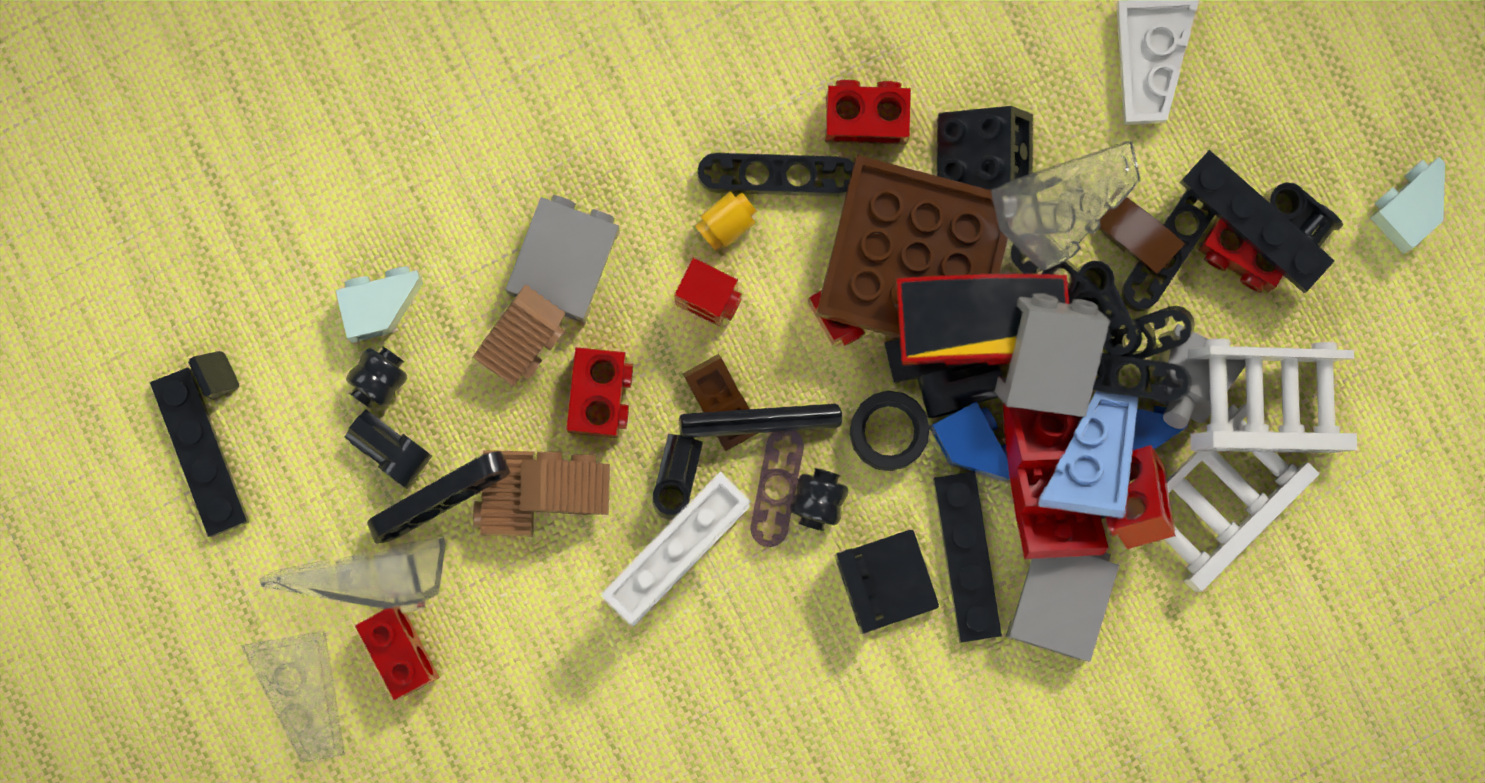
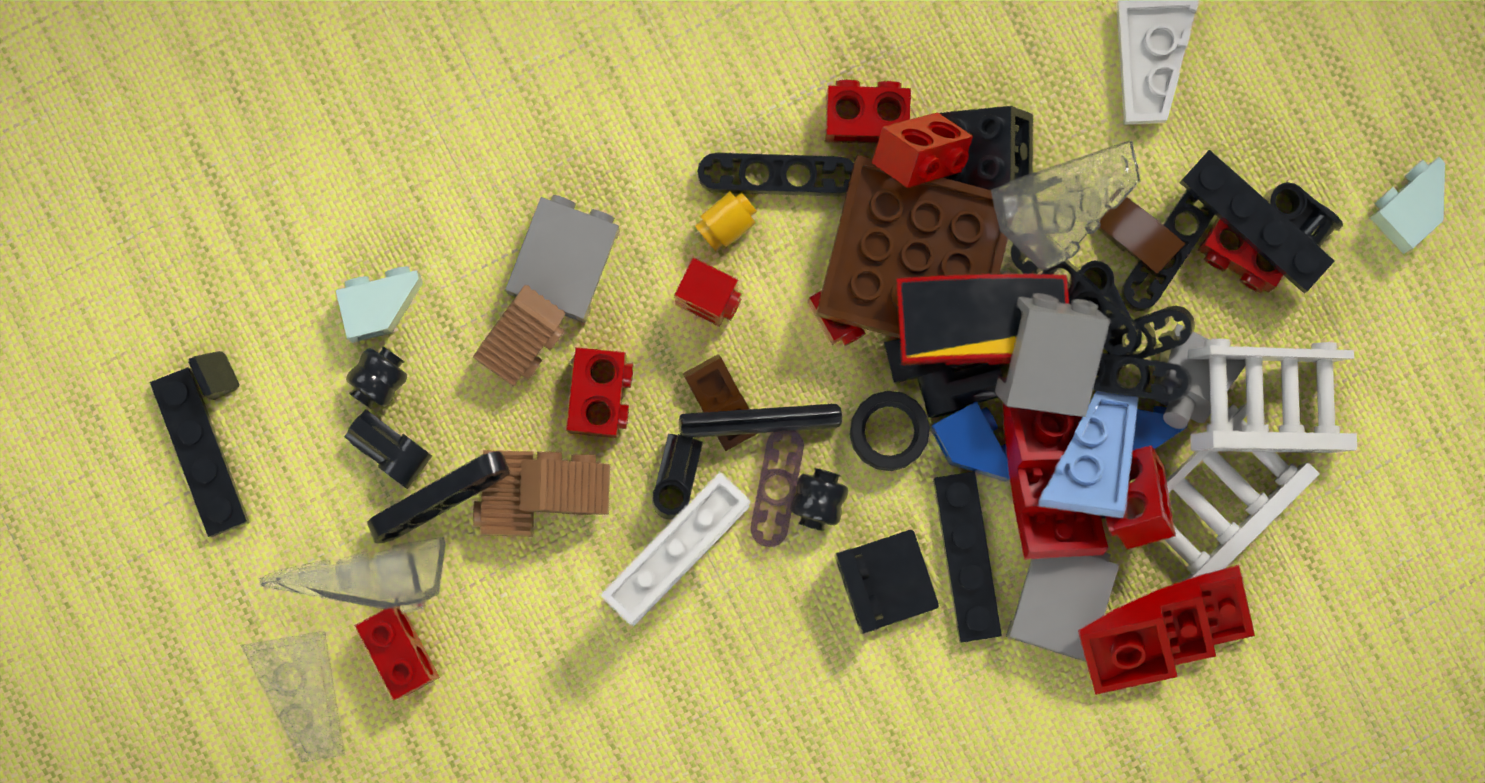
(922, 149): none -> red brick
(1166, 629): none -> red slope

